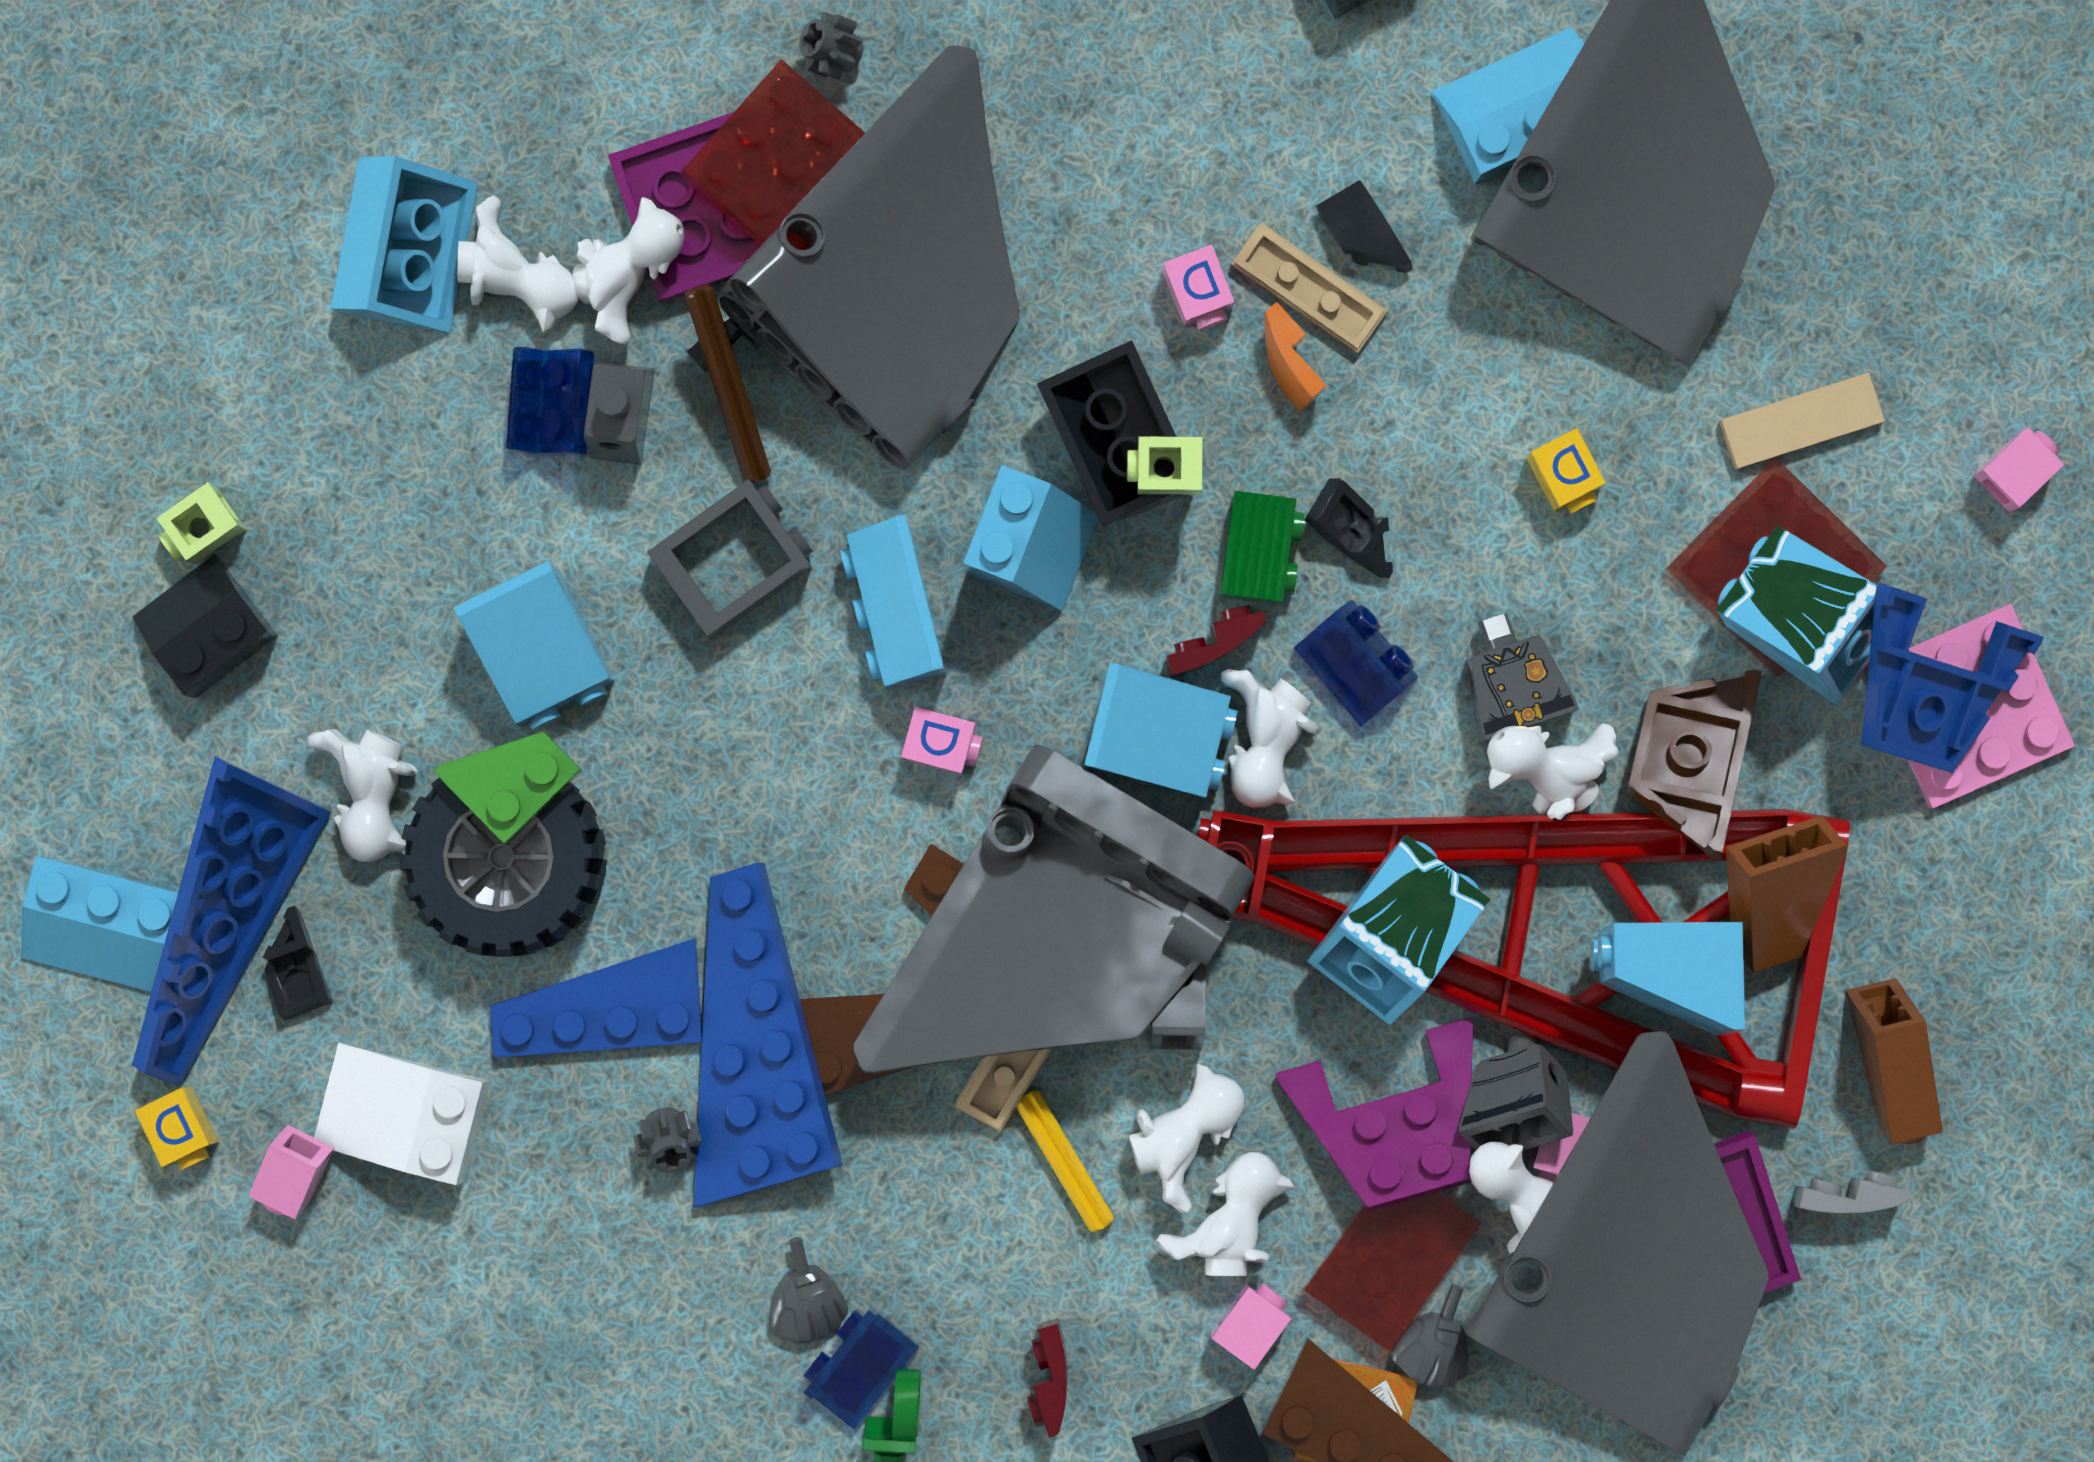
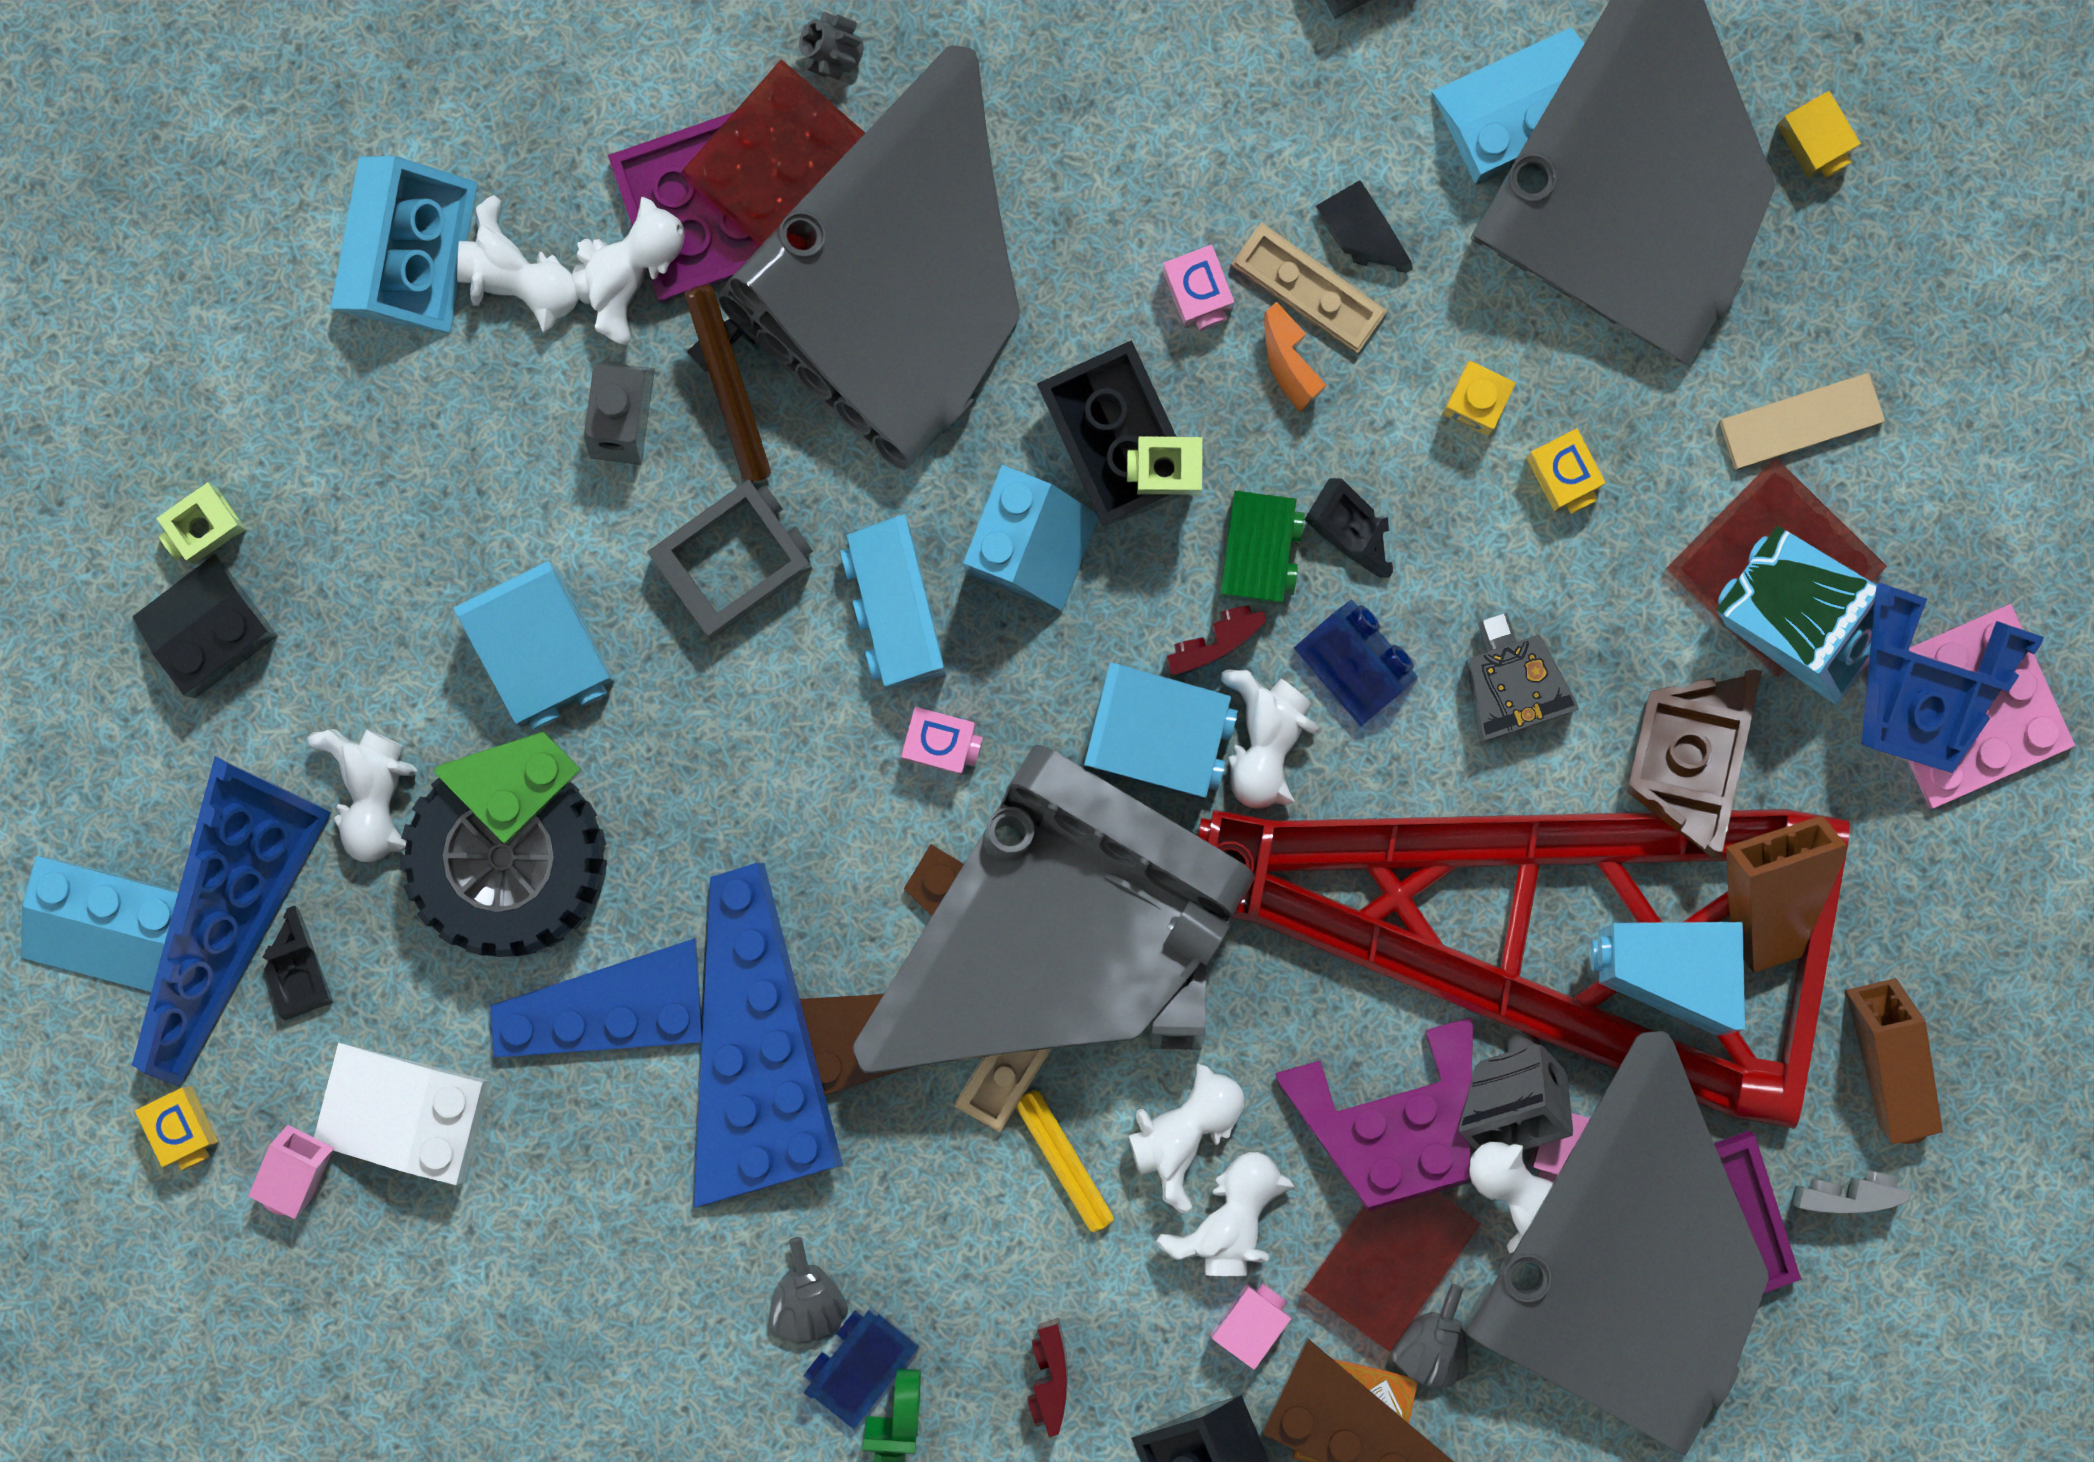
(549, 401): clear blue bracket -> none
(667, 1140): dark grey gear -> none
(1399, 930): slope -> none
(1478, 398): none -> yellow brick
(1558, 773): white animal -> none
(1819, 136): none -> yellow brick
(2020, 468): bright pink brick -> none

